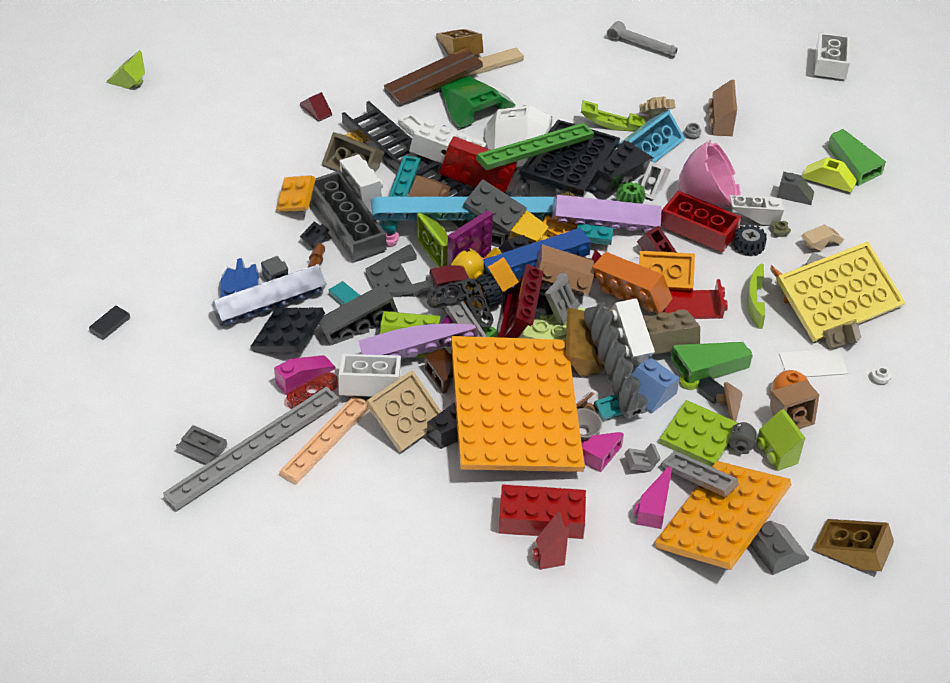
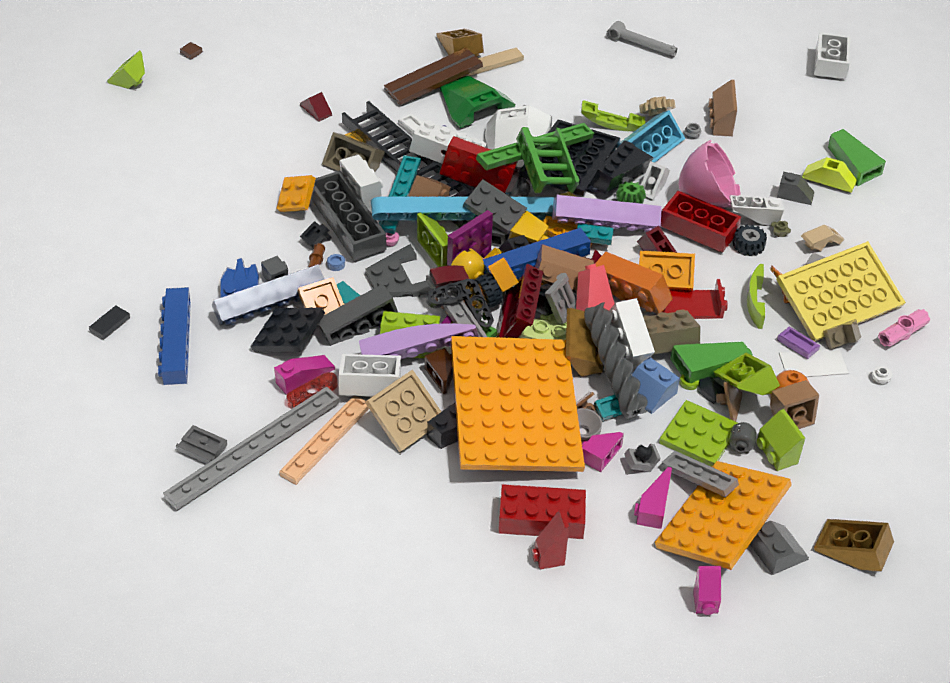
(175, 336): none -> blue brick
(191, 50): none -> reddish brown tile
(321, 294): none -> plate
(336, 262): none -> medium blue tile
(535, 166): none -> bright green fence
(593, 288): none -> coral slope
(644, 452): none -> black piece
(707, 590): none -> dark pink slope
(749, 374): none -> lime slope
(798, 342): none -> medium lavender tile
(904, 327): none -> bright pink piece

